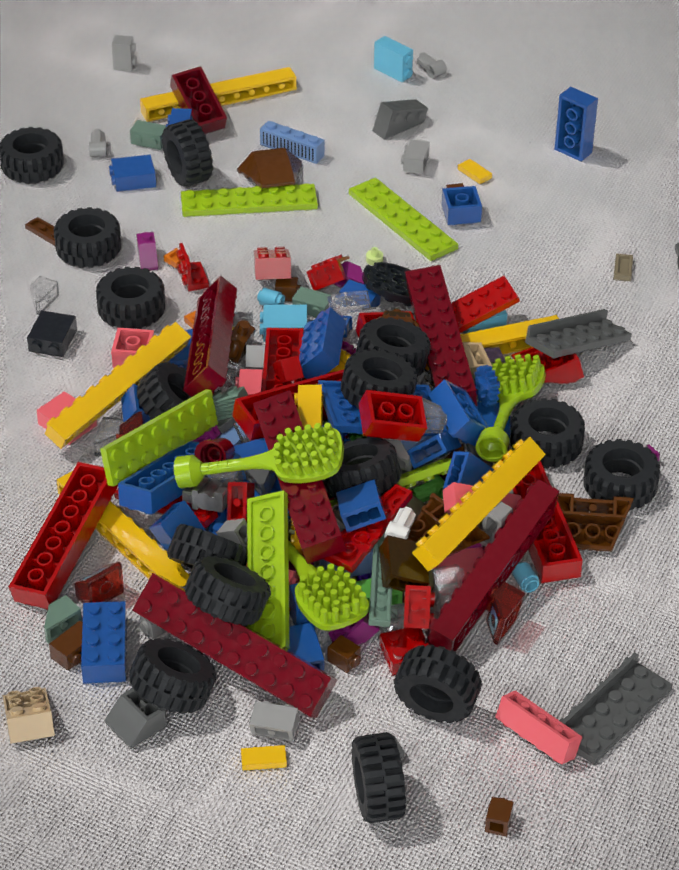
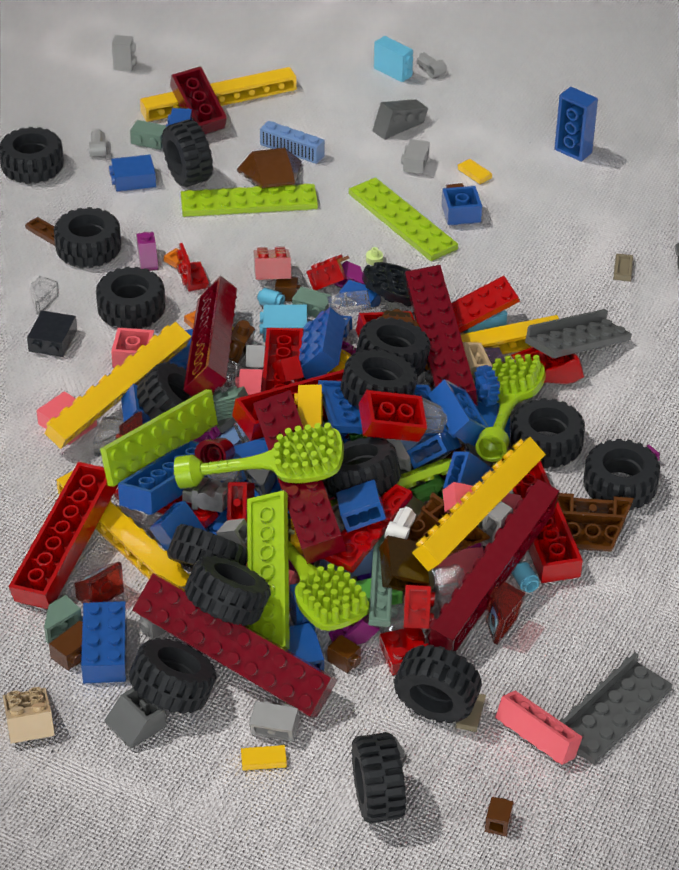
(472, 721): none -> dark tan tile

